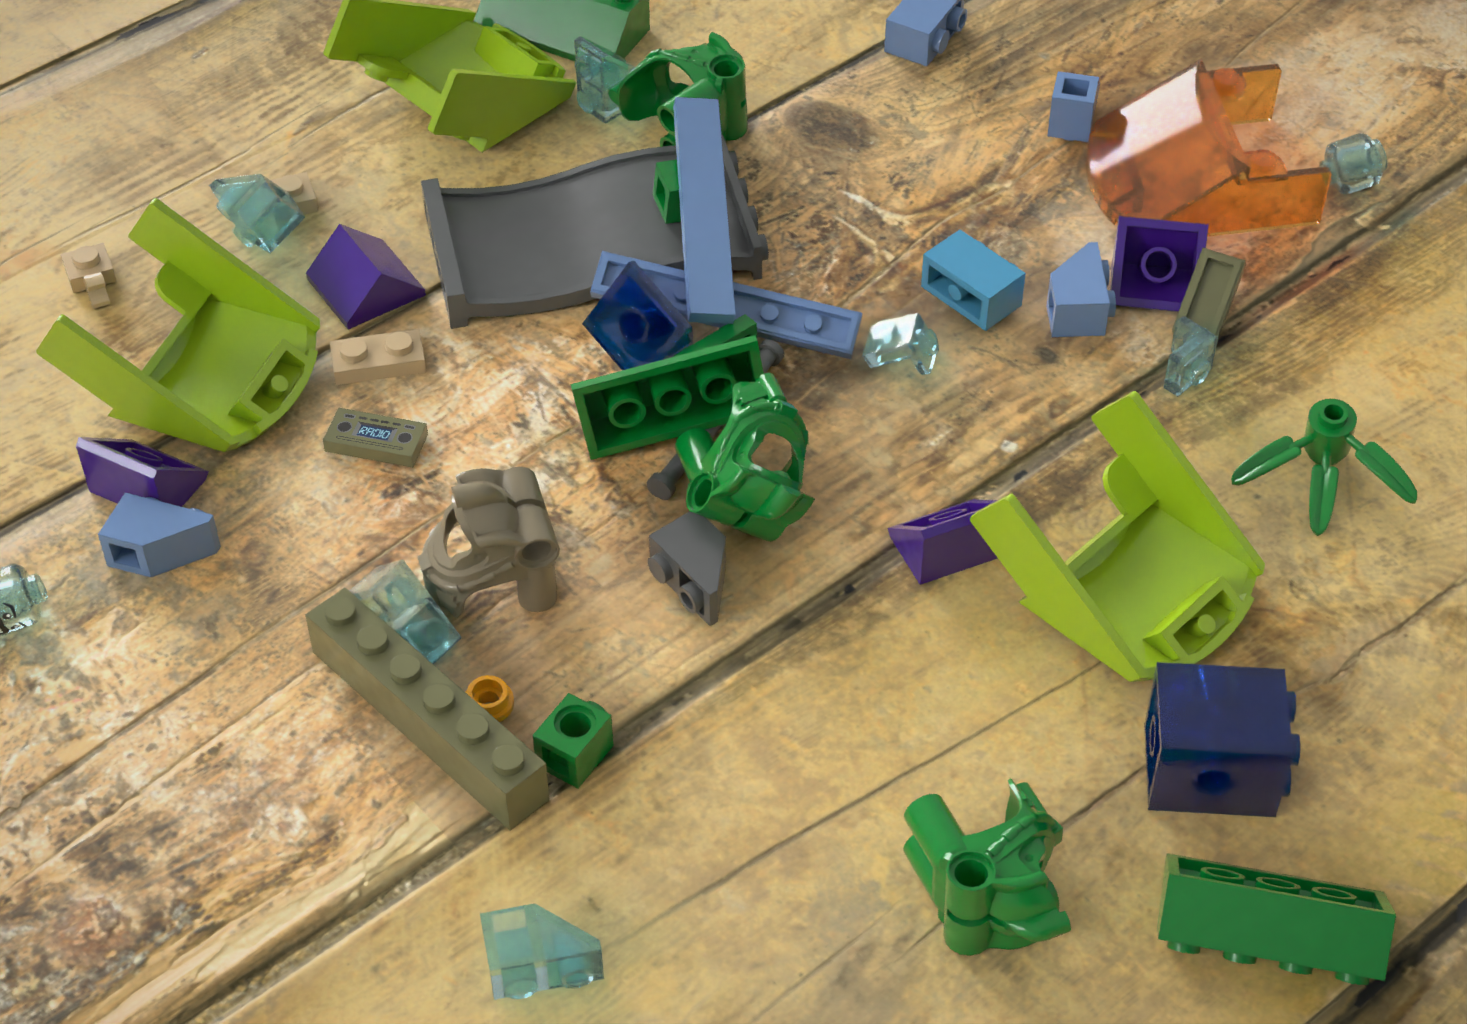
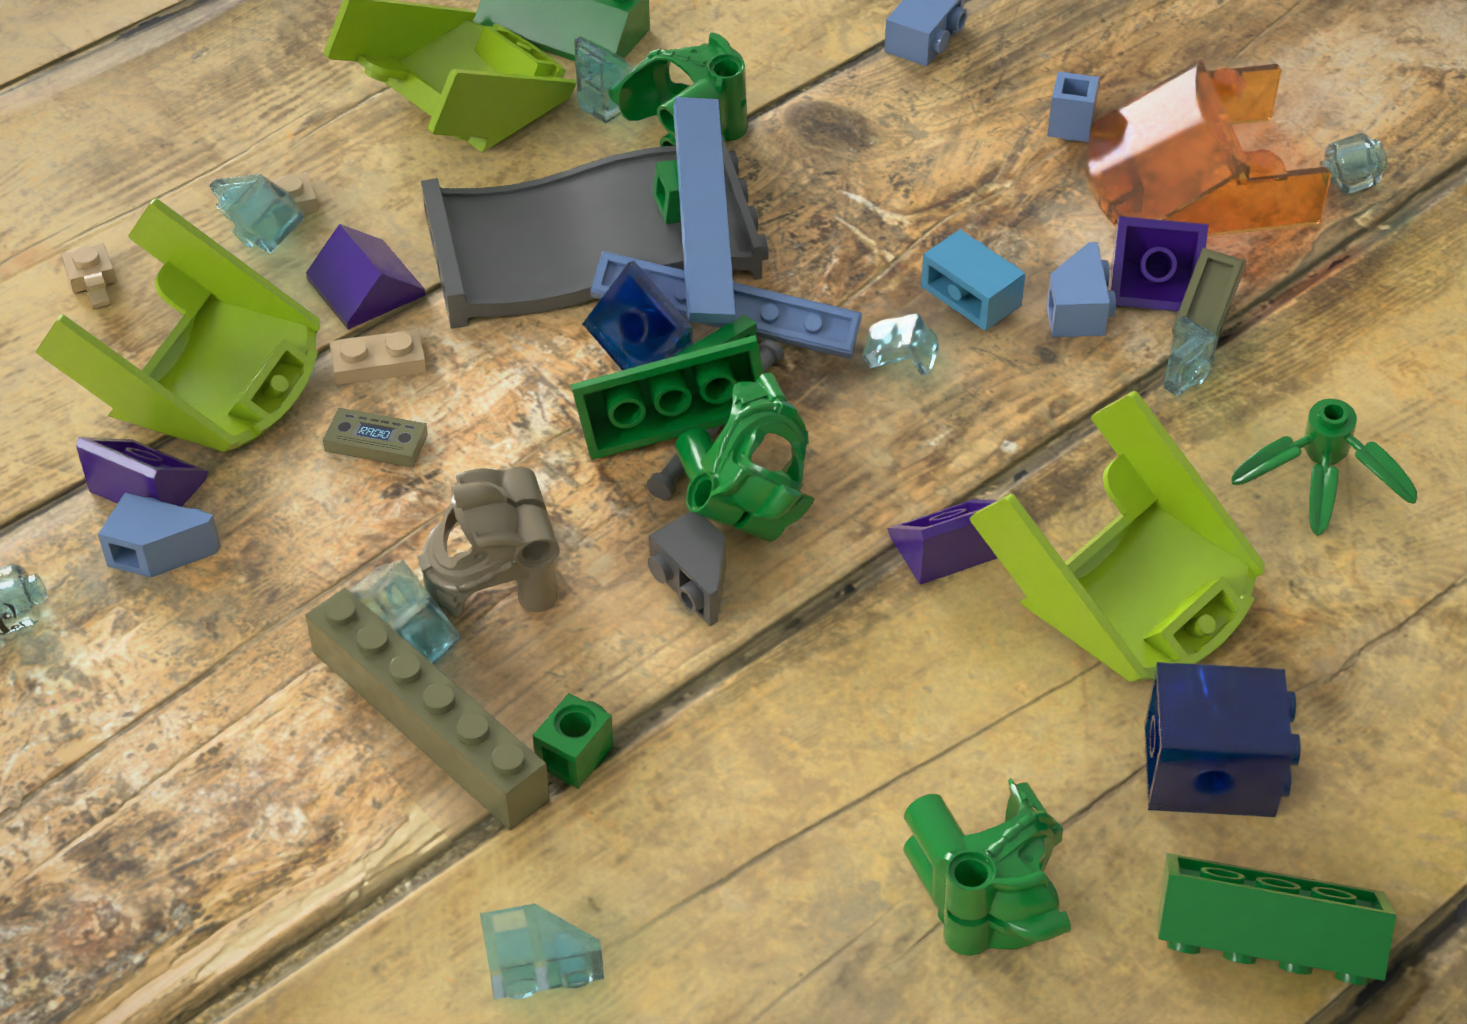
(492, 689): light orange plate -> none

